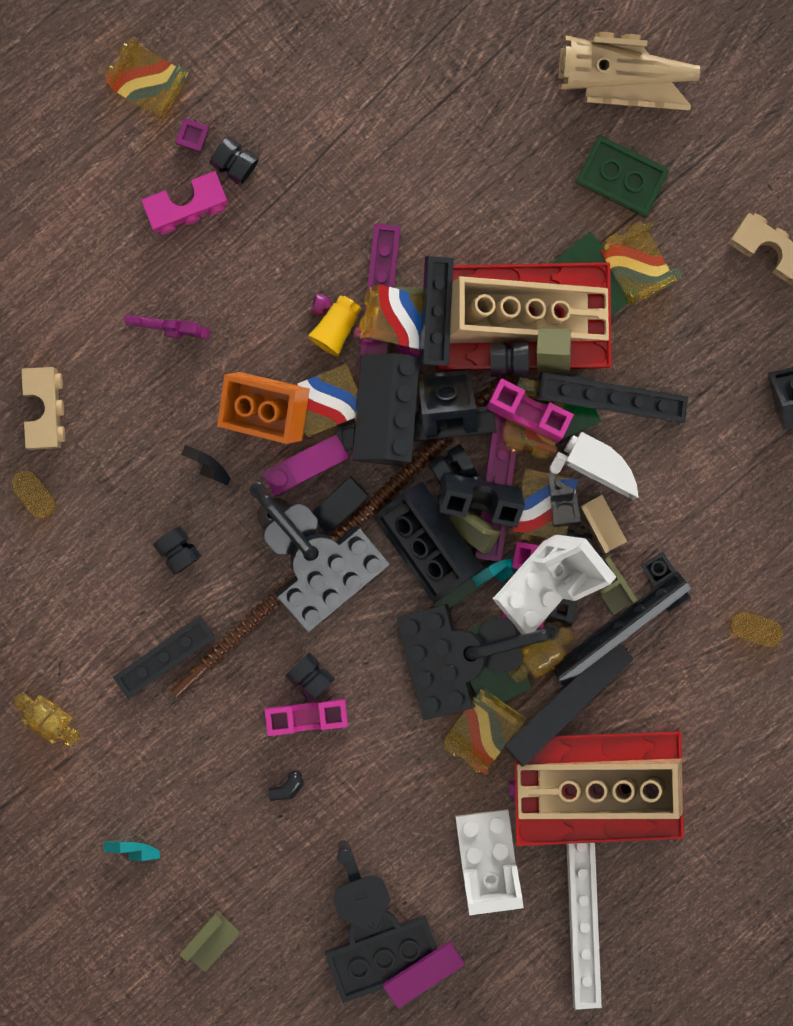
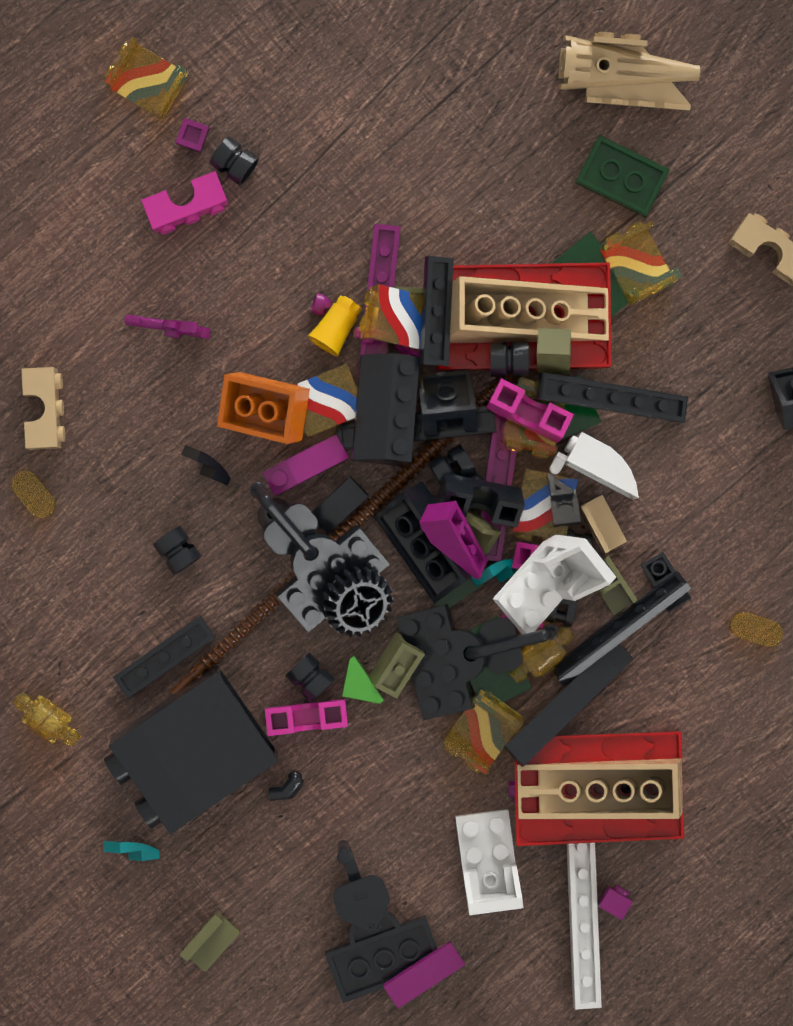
(190, 751): none -> black brick
(343, 601): none -> black gear
(359, 685): none -> bright green slope
(395, 666): none -> olive panel
(452, 535): none -> magenta slope
(615, 901): none -> magenta plate

